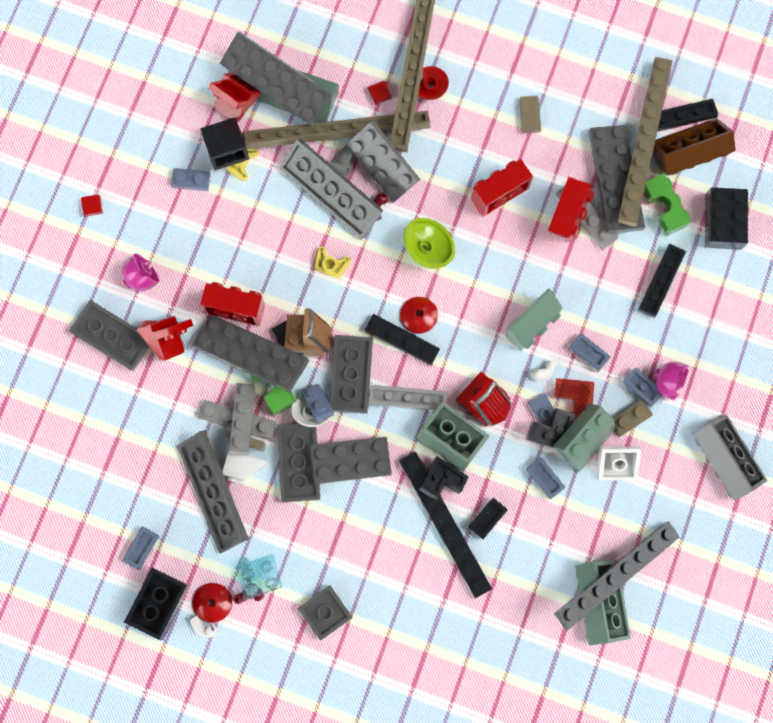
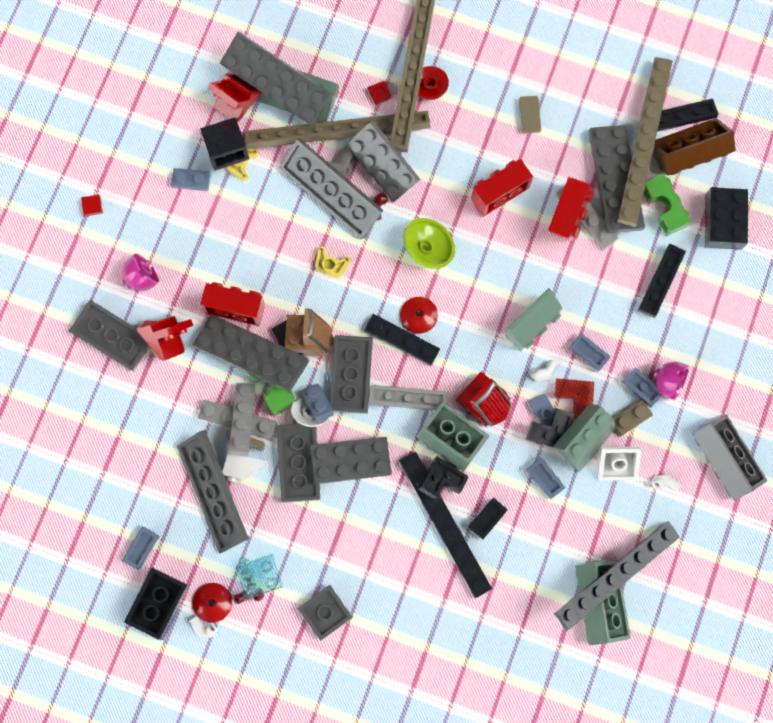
(665, 480): none -> white arm

